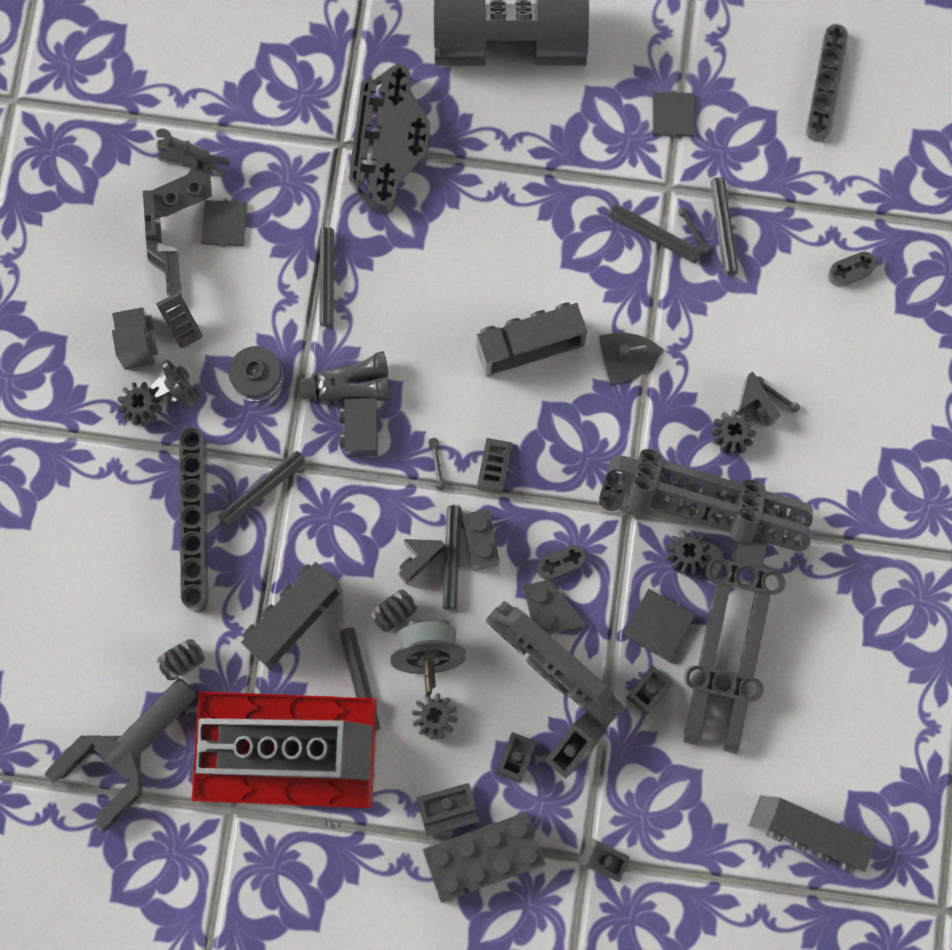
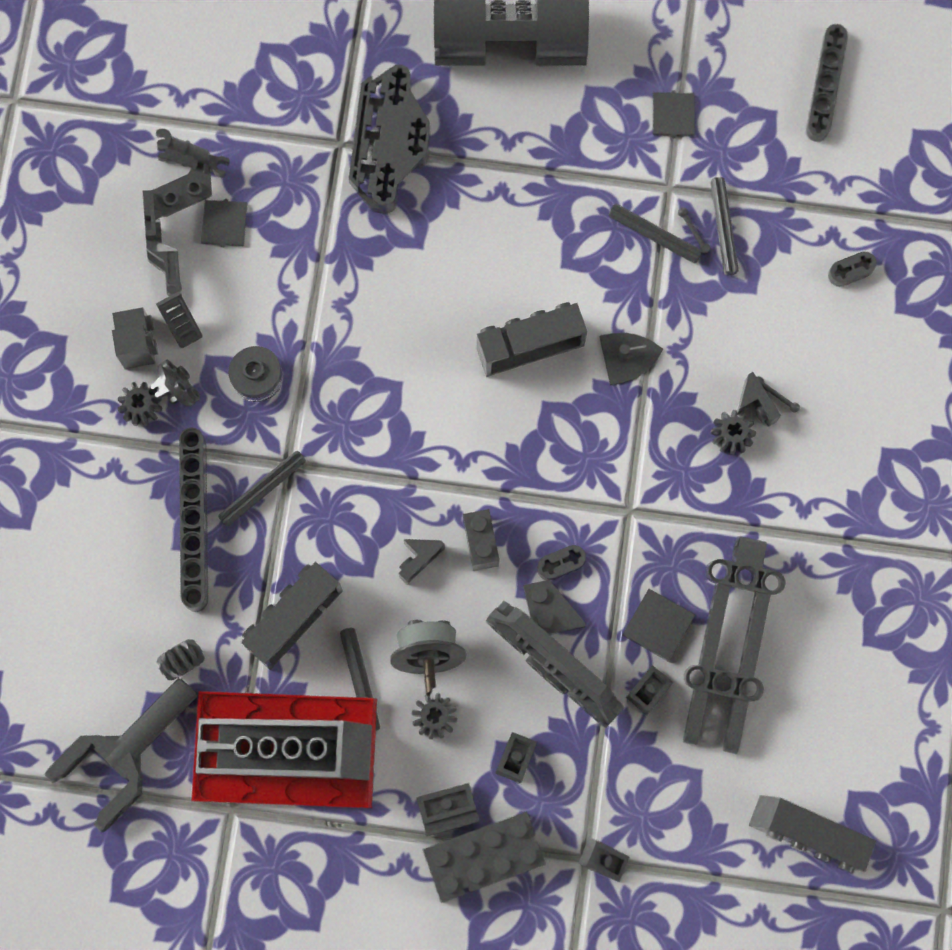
(326, 295): dark grey axle -> none
(335, 385): dark grey piece -> none
(360, 427): dark grey brick -> none
(393, 610): dark grey gear -> none
(433, 444): dark grey hinge -> none
(451, 562): dark grey axle -> none
(489, 485): dark grey slope -> none
(576, 745): dark grey brick -> none
(643, 481): dark grey beam -> none
(678, 549): dark grey gear -> none

